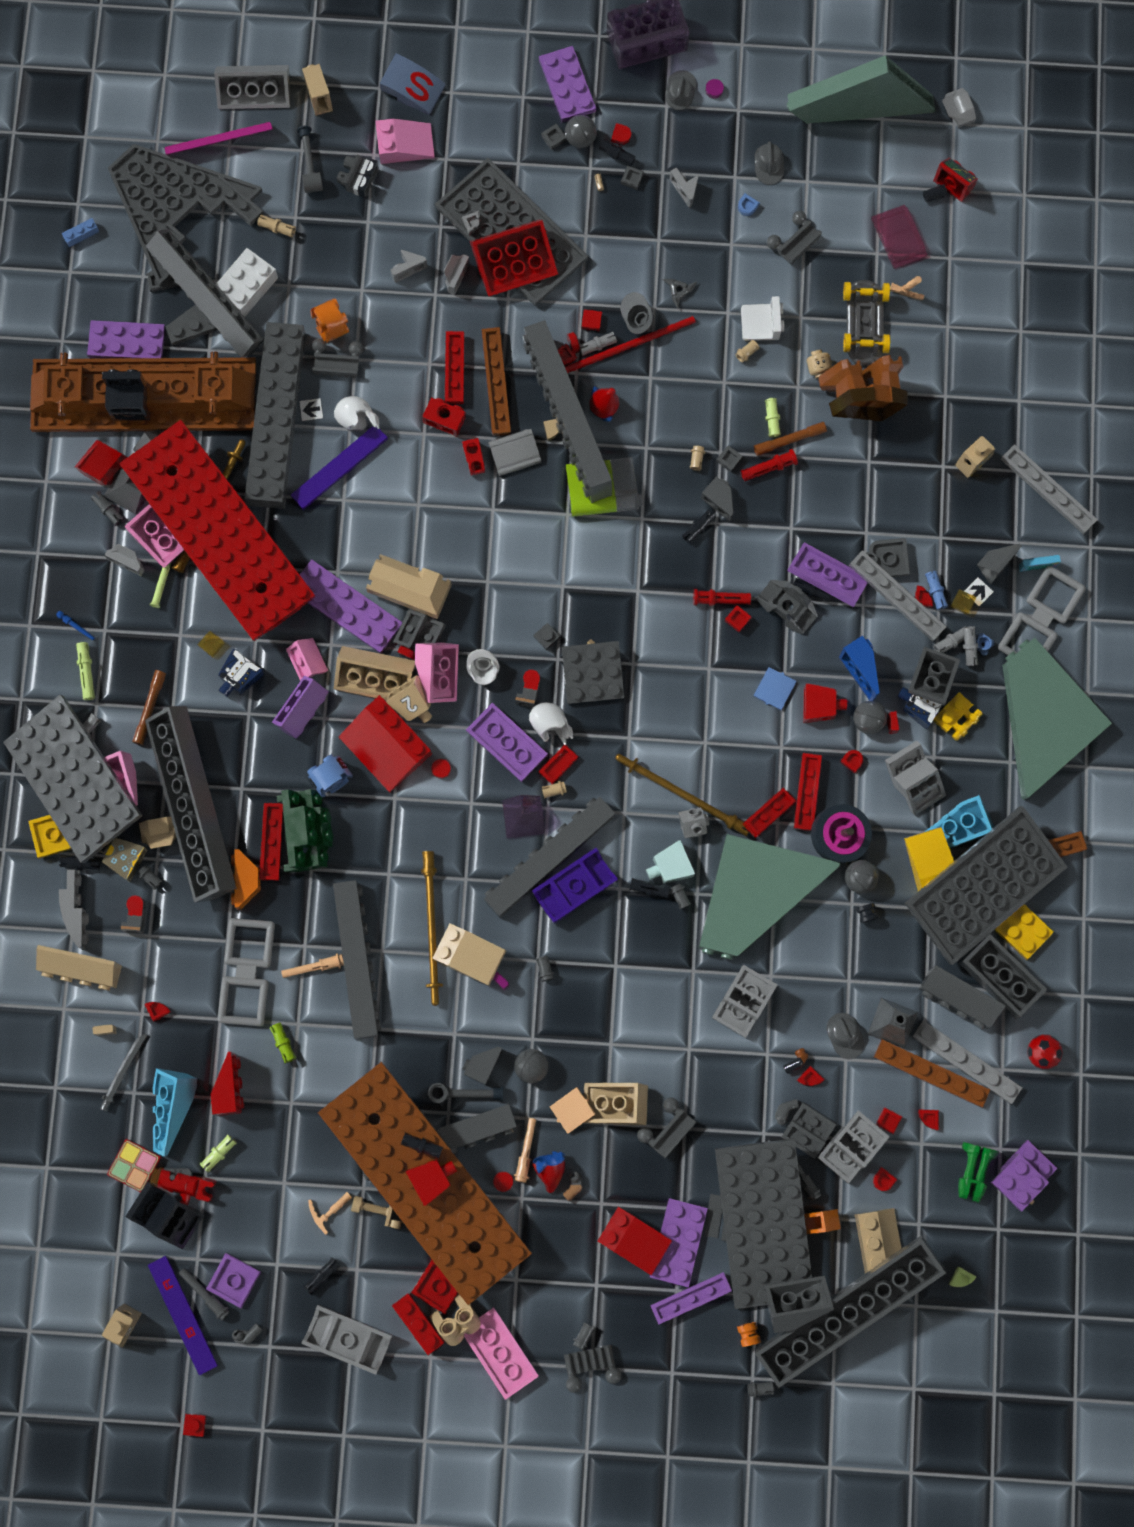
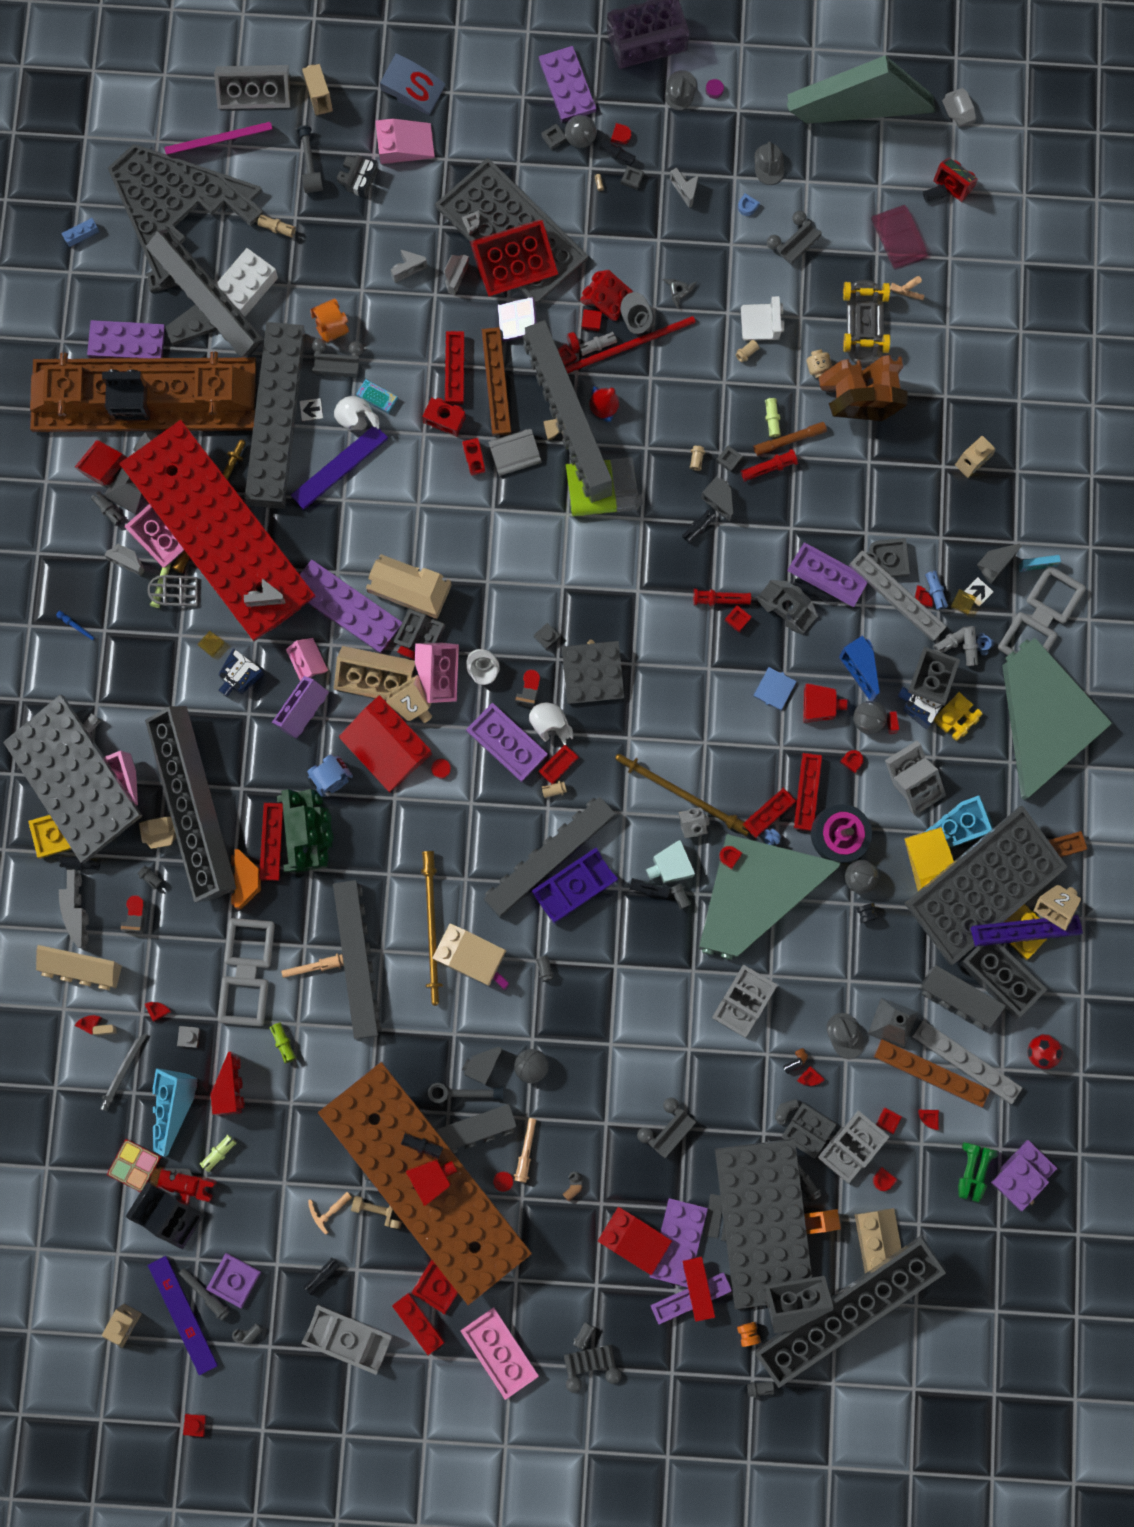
(84, 663): yellowish green pin -> none
(88, 1022): none -> red tile
(123, 857): dark tan torso -> none
(155, 687): dark orange piece -> none
(181, 585): none -> light grey window
(188, 1037): none -> light grey plate
(268, 597): none -> light grey slope
(377, 396): none -> tile
(454, 1329): tan piece -> none
(515, 317): none -> tile
(523, 816): clear purple slope -> none
(550, 1169): hat -> none
(572, 1110): light nougat piece -> none
(606, 293): none -> red bracket
(617, 1103): tan slope -> none
(698, 1289): none -> red tile
(729, 856): none -> red tile
(771, 837): none -> medium blue plate
(961, 1278): yellowish green tile -> none
(1022, 931): none -> dark purple tile
(1048, 489): light grey plate -> none
(1058, 905): none -> tan torso

